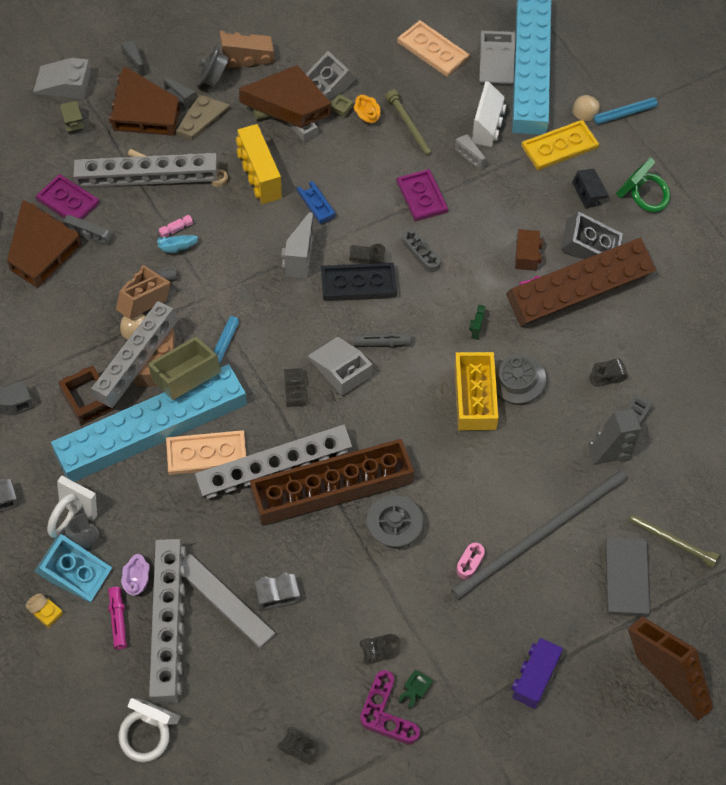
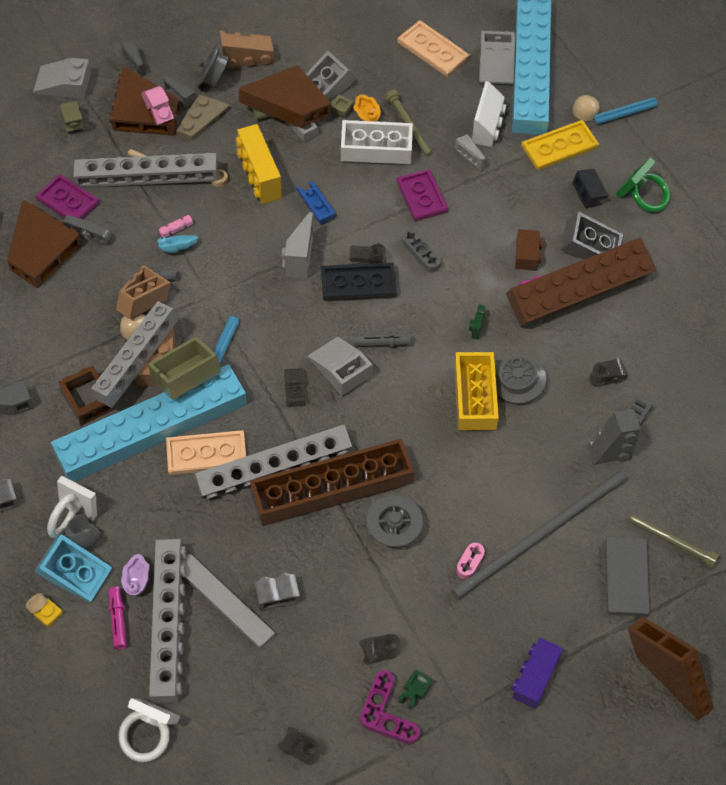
(158, 103): none -> bright pink brick
(376, 142): none -> white brick

